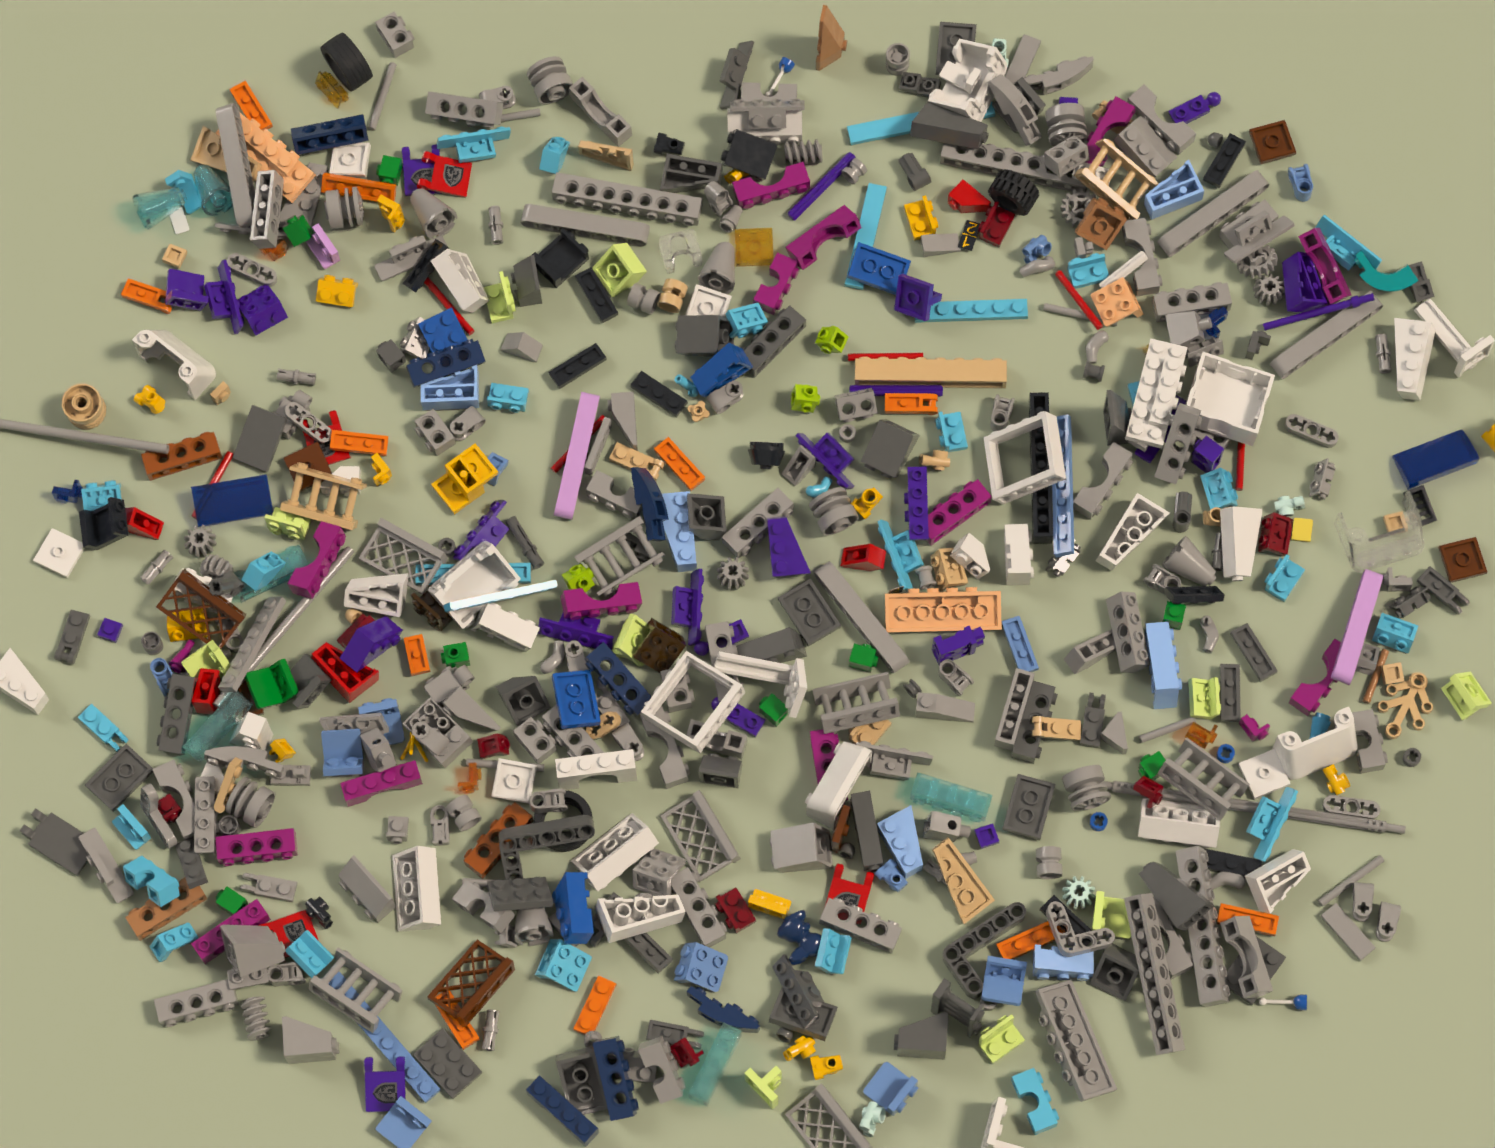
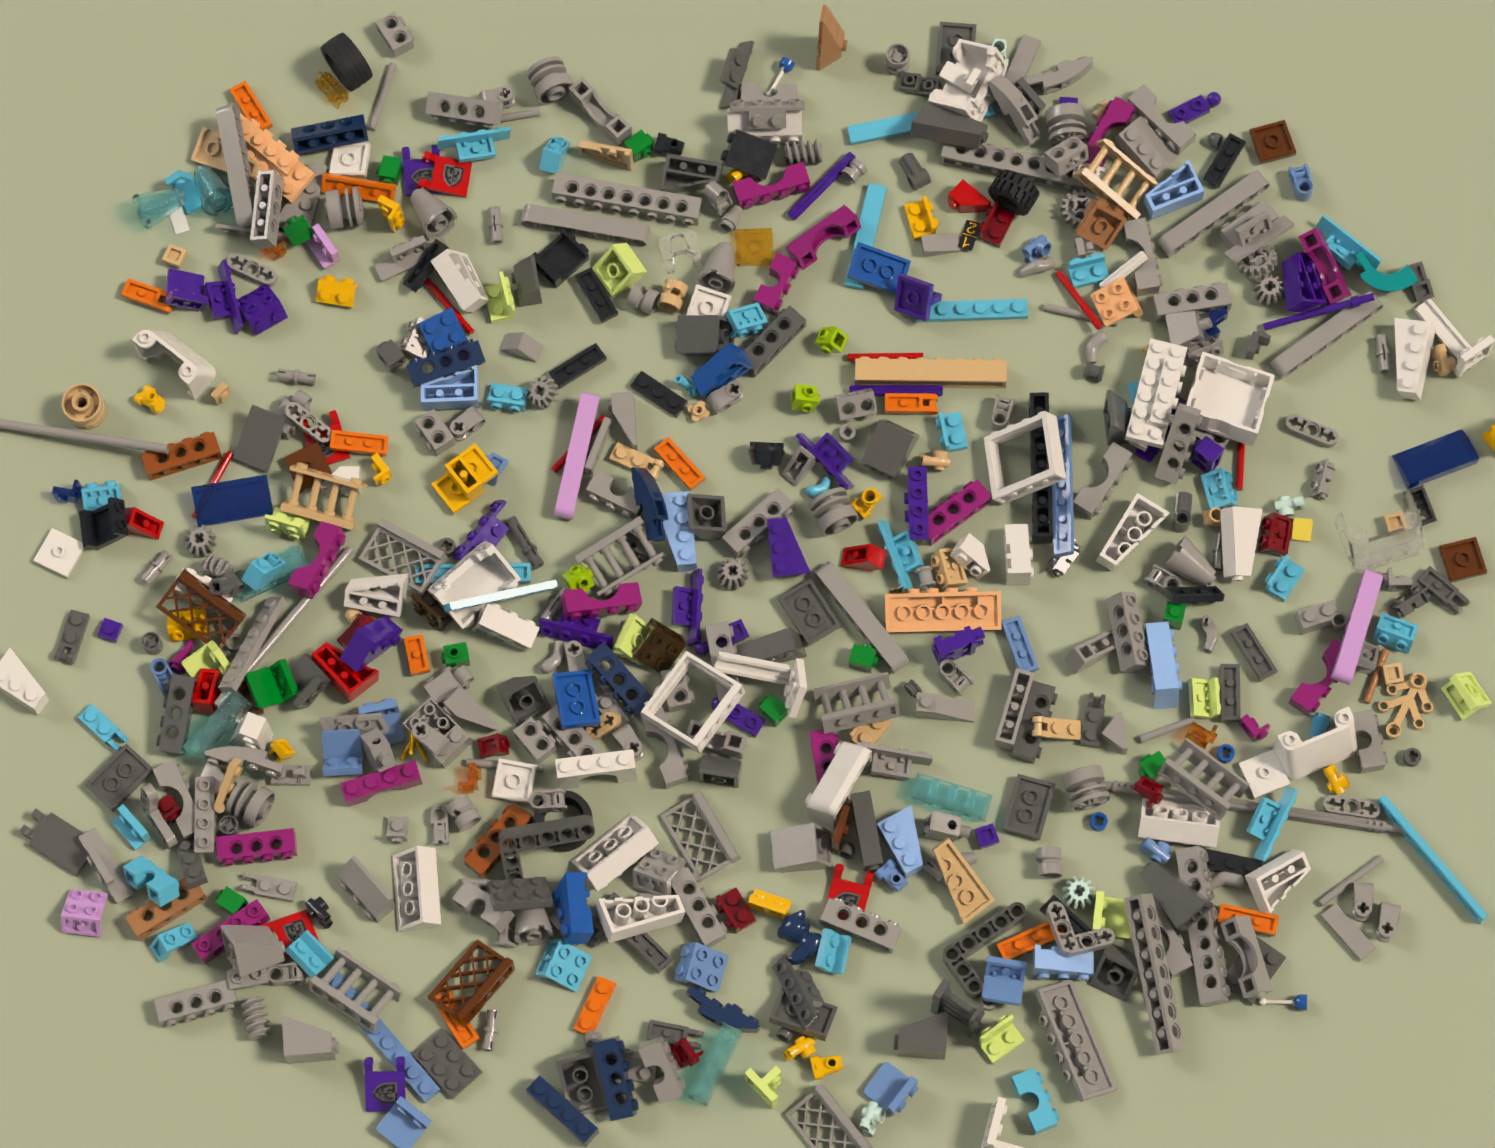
(83, 912): none -> lavender bracket
(549, 394): none -> light grey gear
(554, 605): none -> light grey pin
(640, 144): none -> green brick
(1157, 851): none -> medium blue plate
(1319, 617): none -> light grey hinge
(1432, 860): none -> medium azure tile
(1442, 363): none -> tan plate

